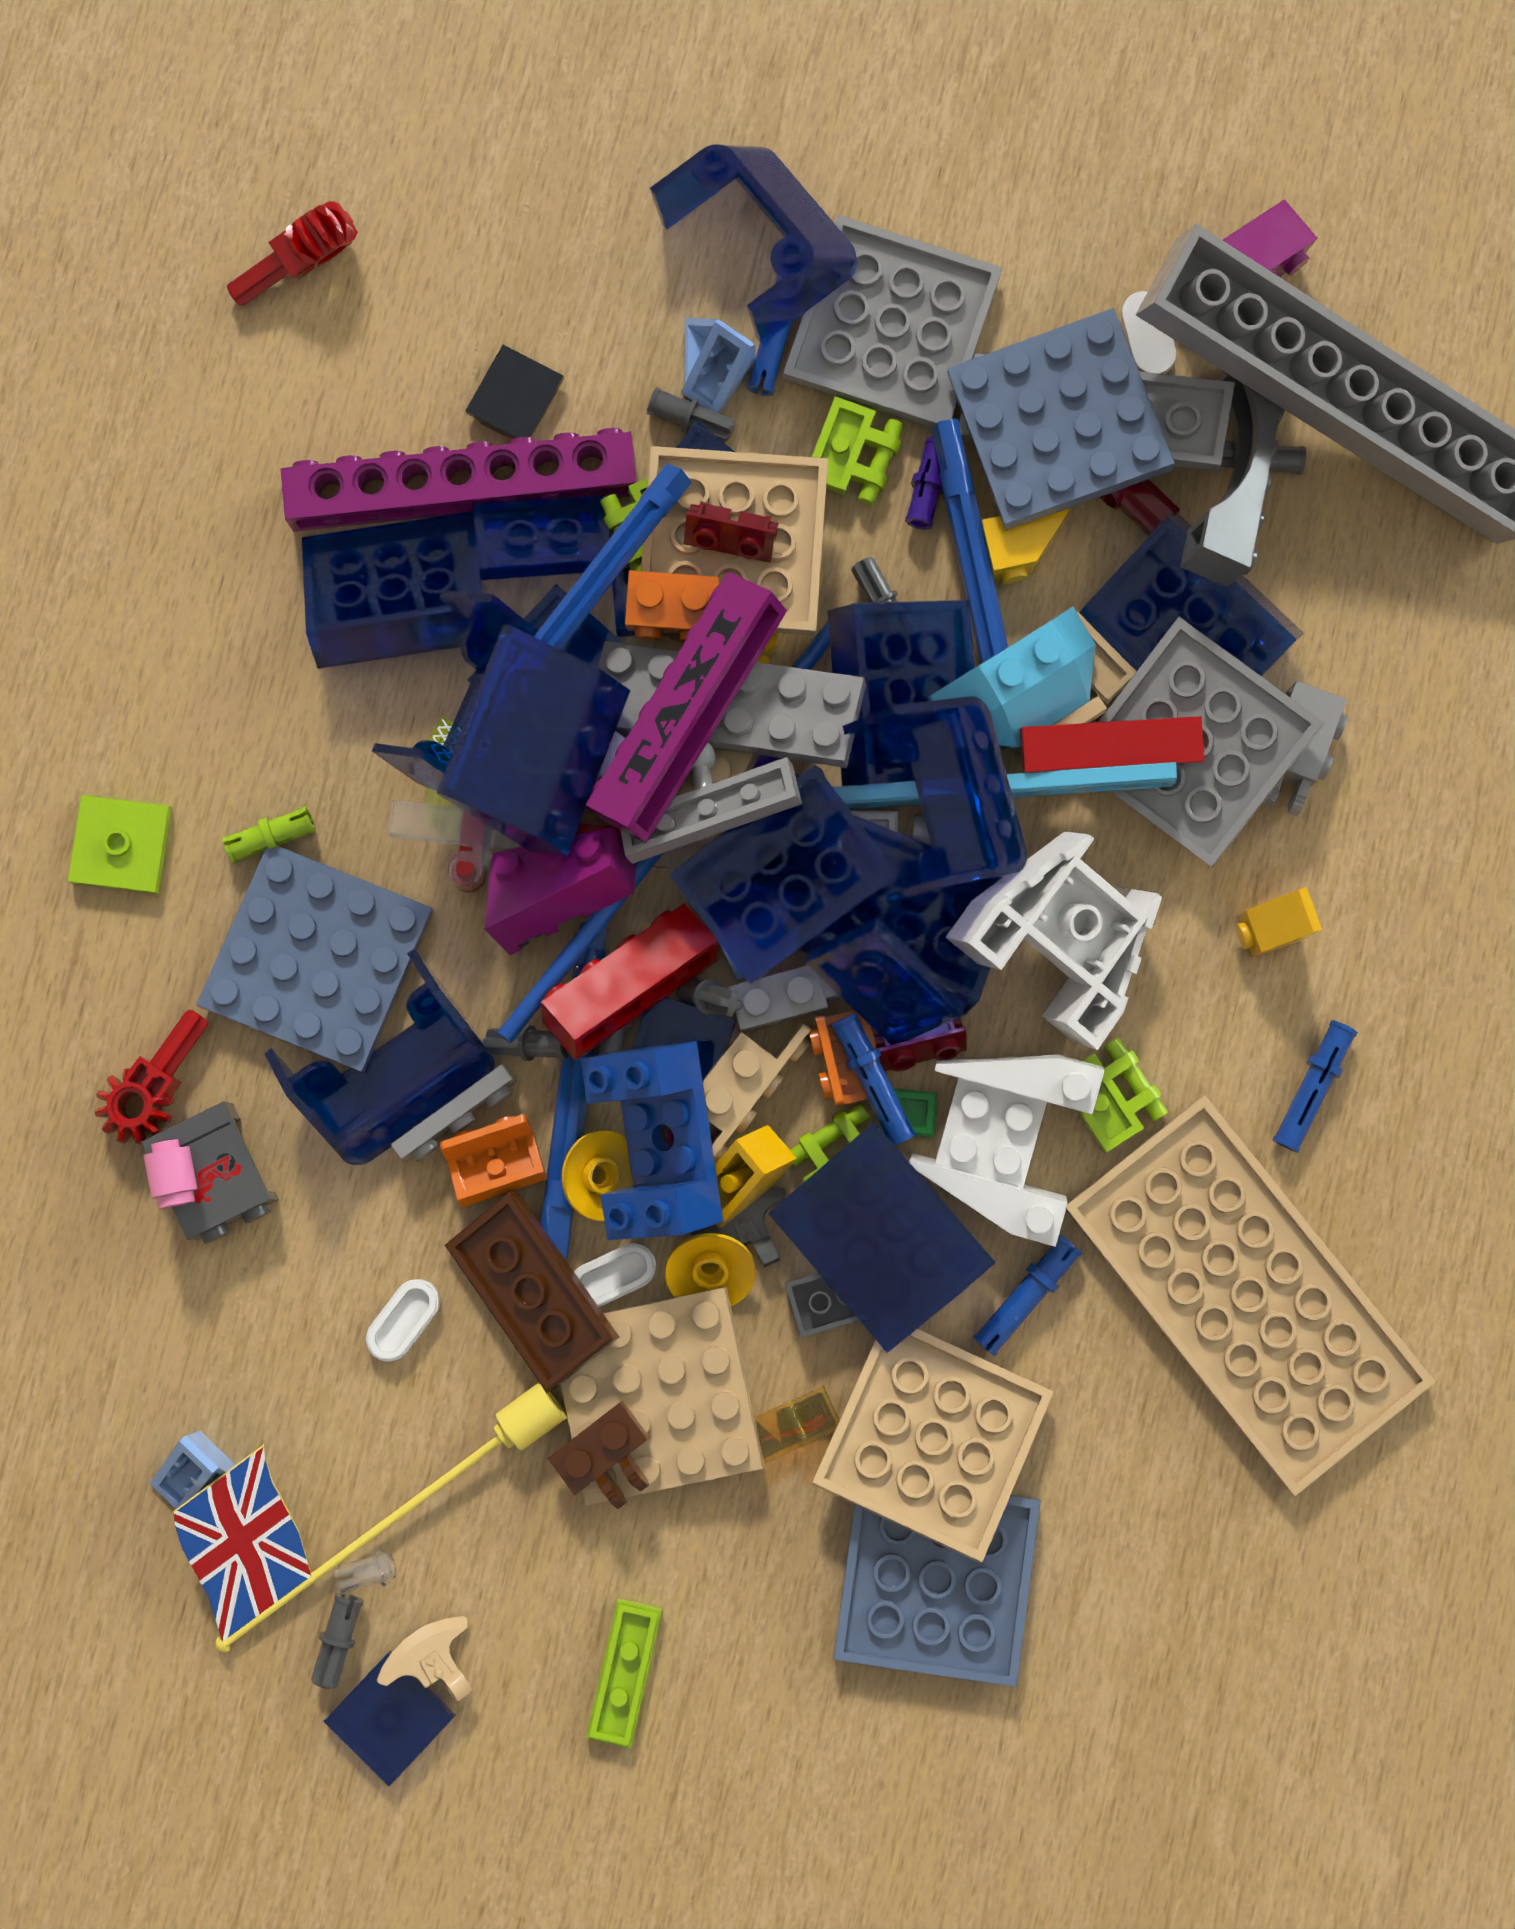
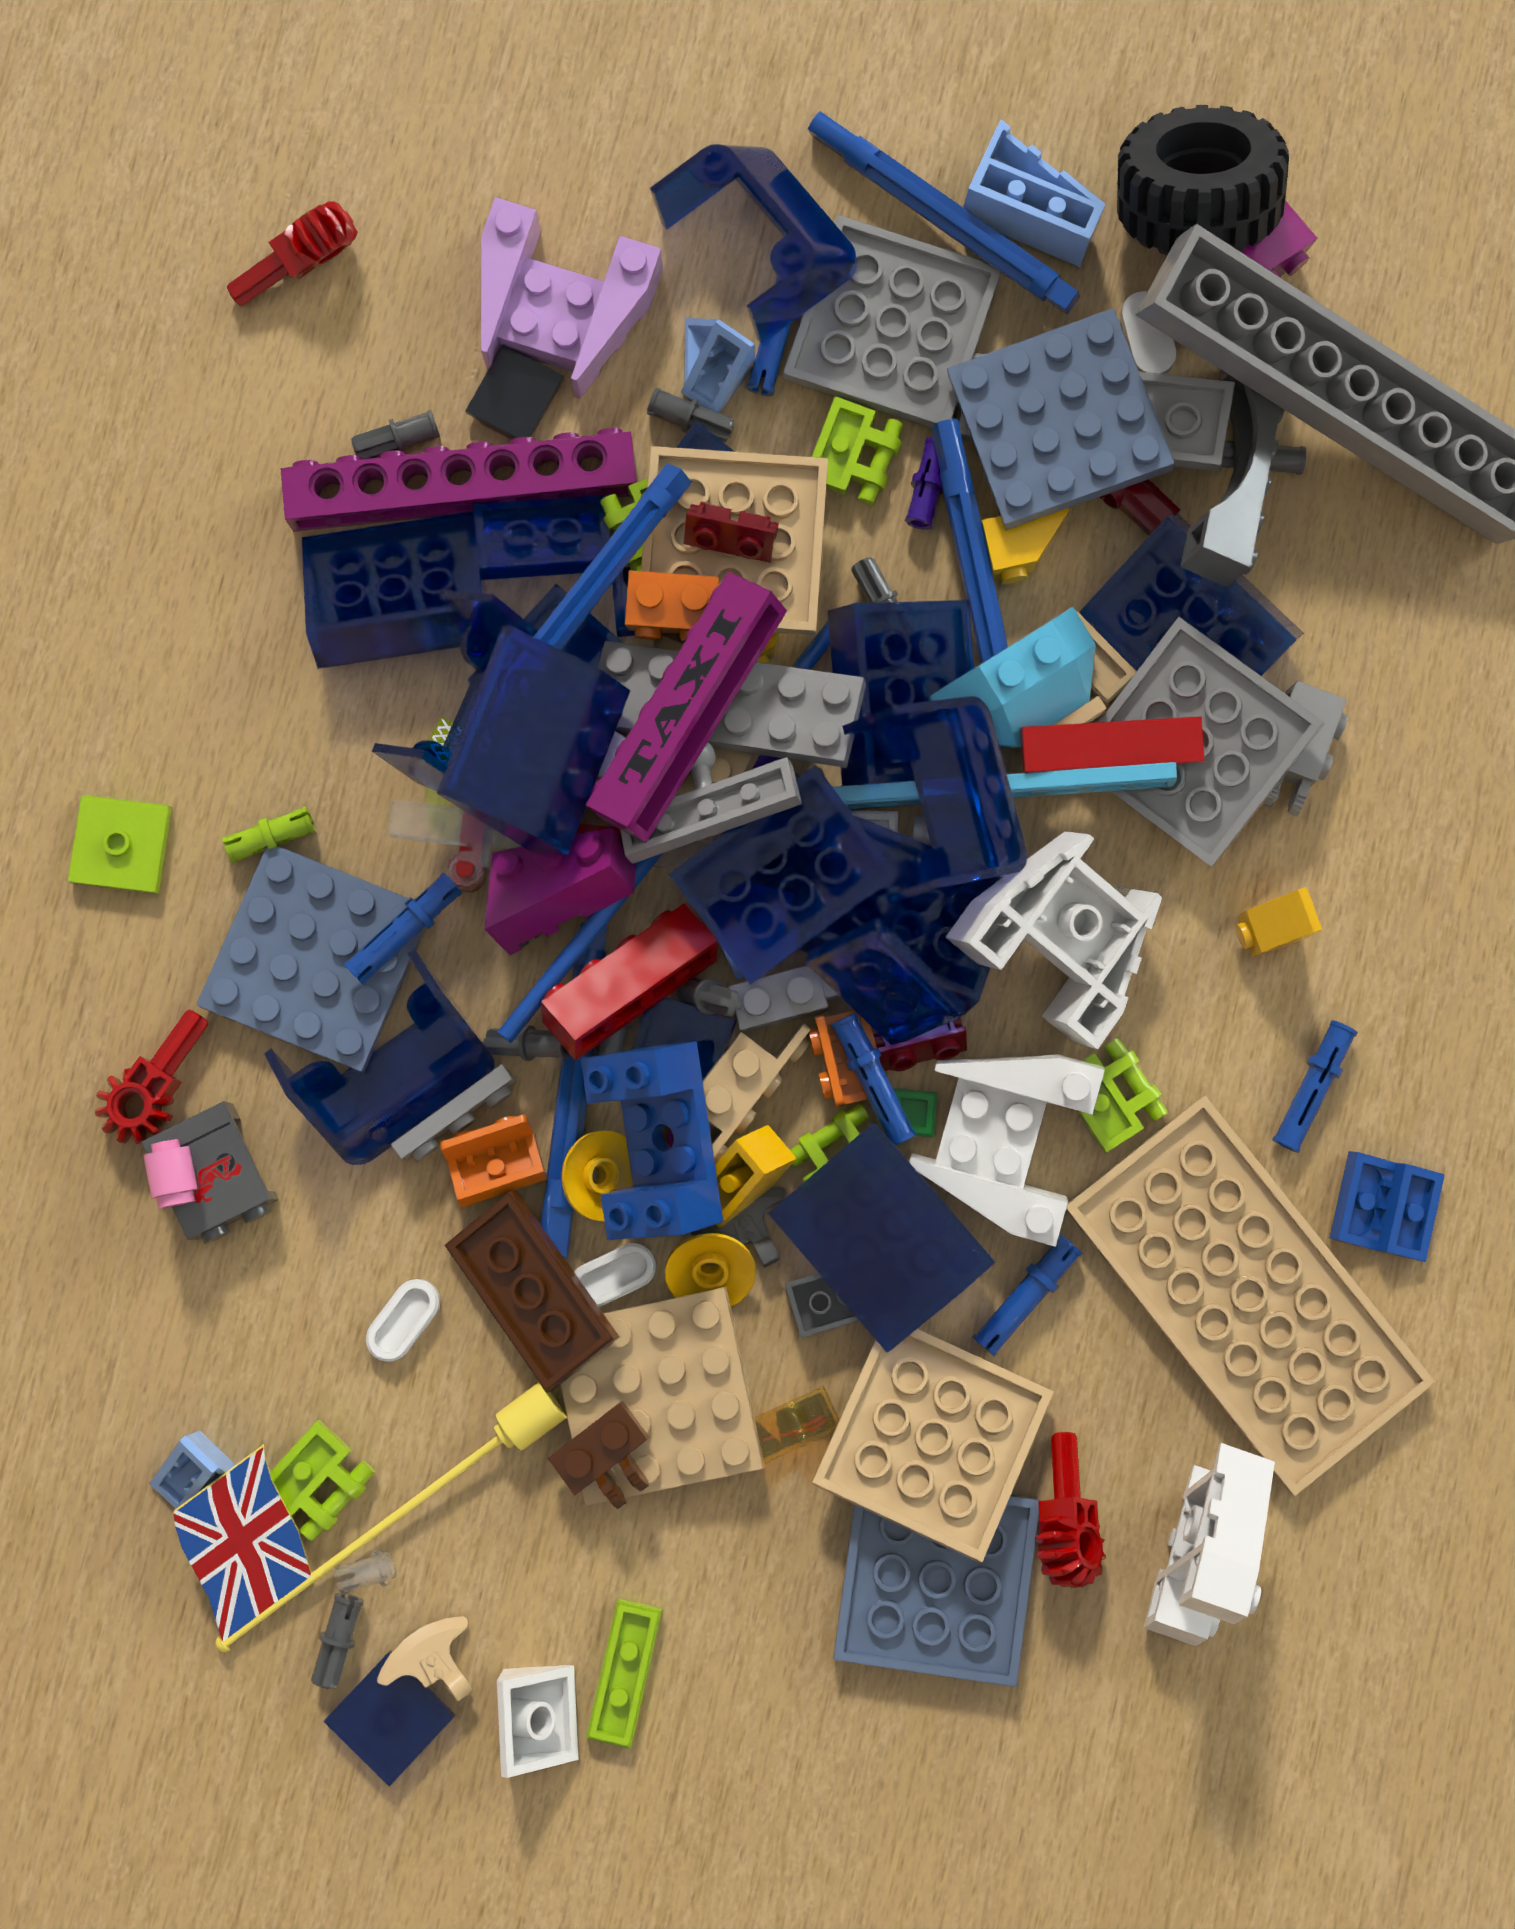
(307, 1467): none -> lime plate
(395, 435): none -> dark grey axle
(403, 928): none -> blue pin
(536, 1718): none -> white slope
(554, 311): none -> lavender wedge
(945, 213): none -> blue piece
(1032, 200): none -> light blue wedge
(1069, 1524): none -> red gear
(1204, 171): none -> black tyre
(1214, 1549): none -> white wedge
(1387, 1206): none -> blue slope

